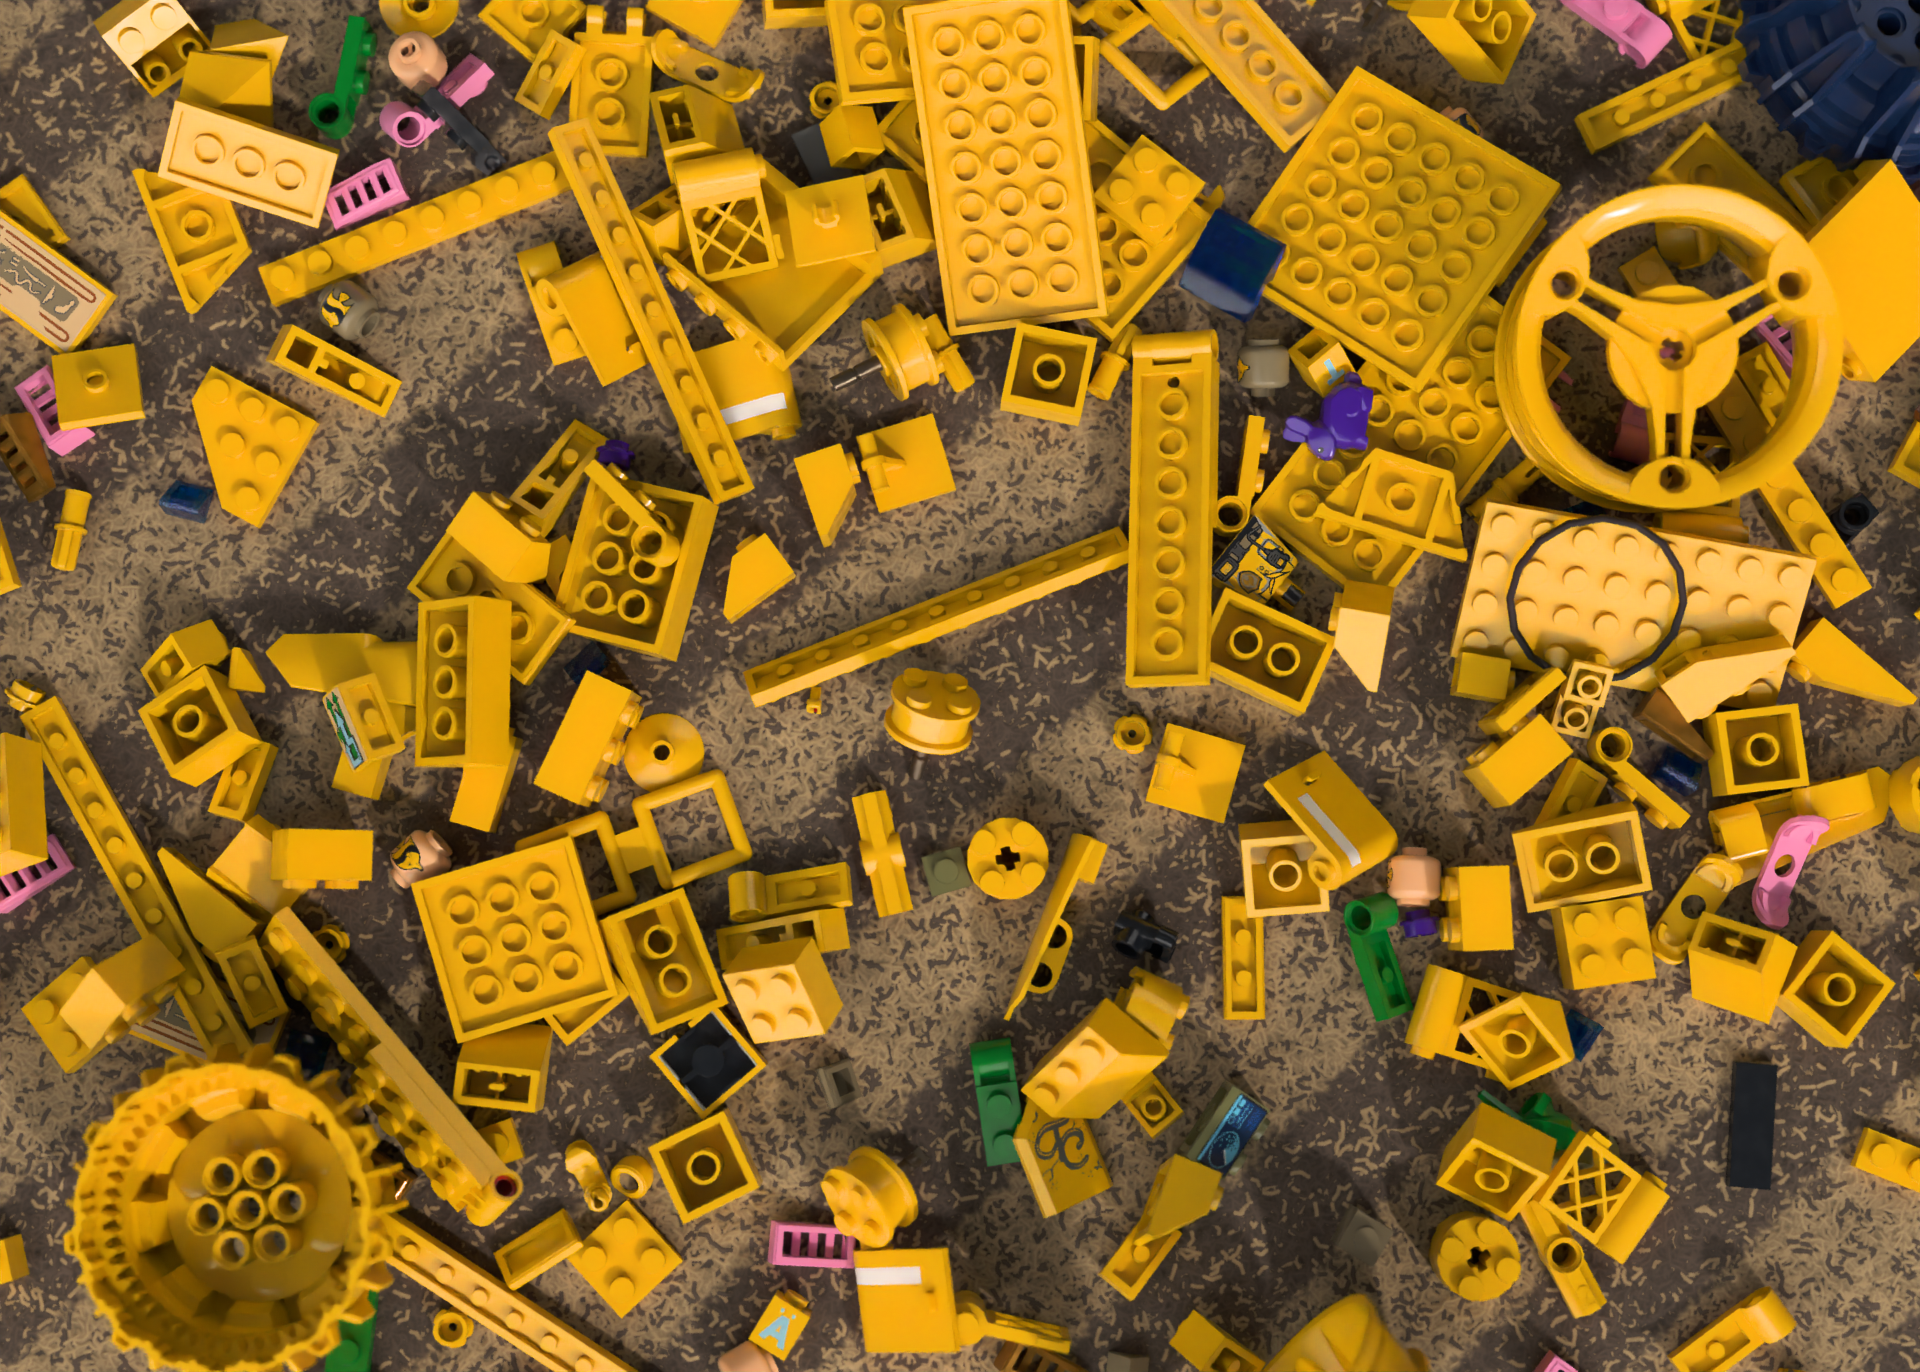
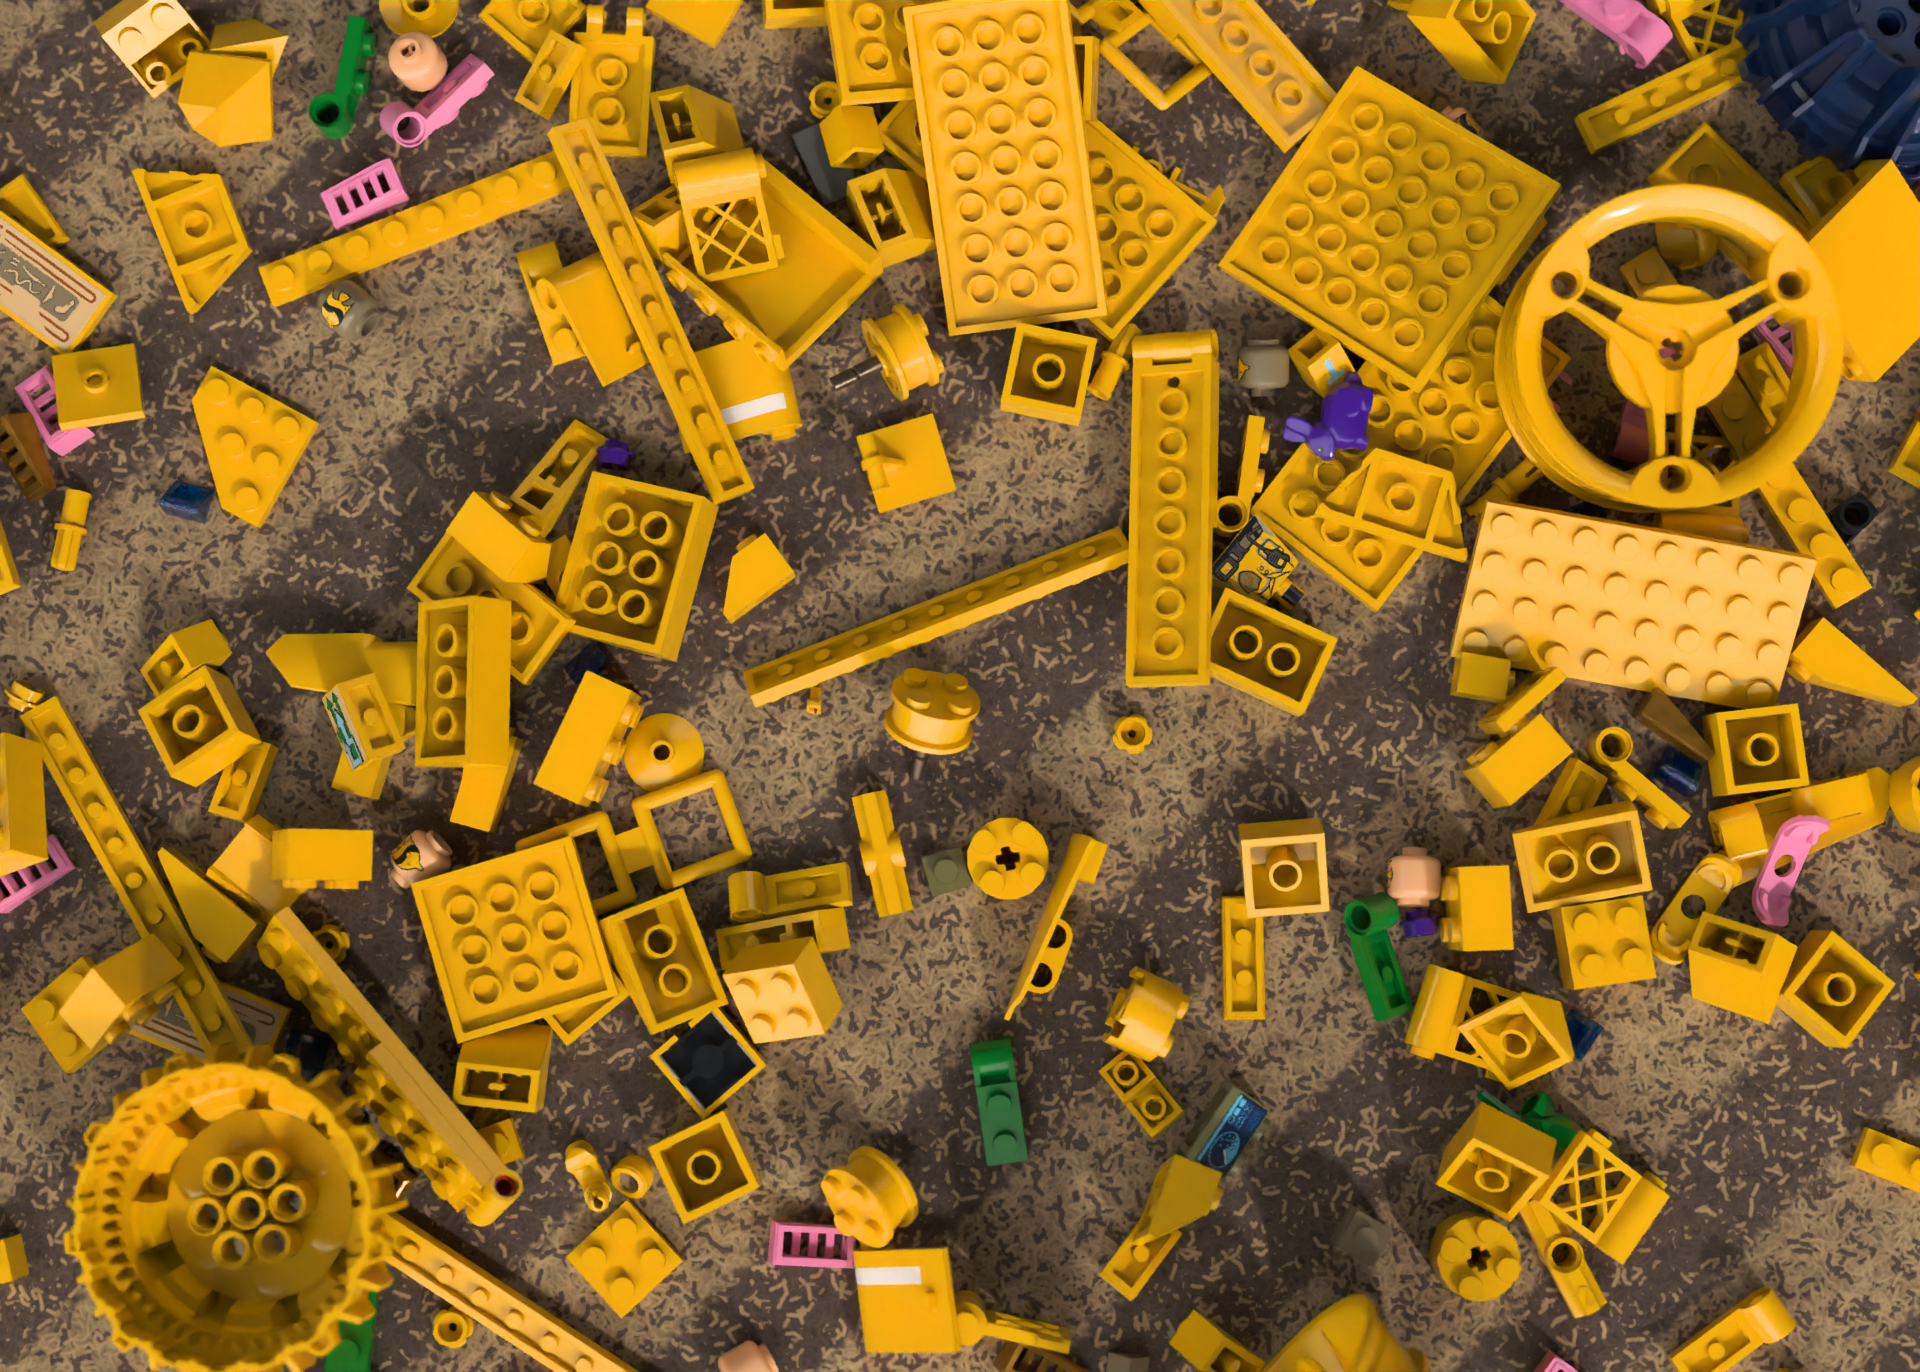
(244, 672): yellow slope -> none
(248, 162): yellow plate -> none
(251, 981): yellow plate -> none
(333, 369): yellow slope -> none
(460, 130): black hinge -> none
(538, 1249): yellow tile -> none
(639, 508): yellow plate -> none
(682, 61): yellow piece -> none
(781, 1323): yellow brick -> none
(829, 487): yellow slope -> none
(830, 221): yellow piece -> none
(838, 1083): dark tan slope -> none
(954, 366): yellow axle -> none
(1059, 1159): yellow tile -> none
(1094, 1065): yellow slope -> none
(1139, 933): black plate -> none
(1148, 191): yellow plate -> none
(1195, 773): yellow plate -> none
(1232, 265): clear blue slope -> none
(1336, 819): yellow door -> none
(1361, 628): yellow slope -> none
(1580, 698): yellow slope -> none
(1586, 521): black piece -> none
(1713, 673): yellow slope -> none
(1751, 1125): black tile -> none

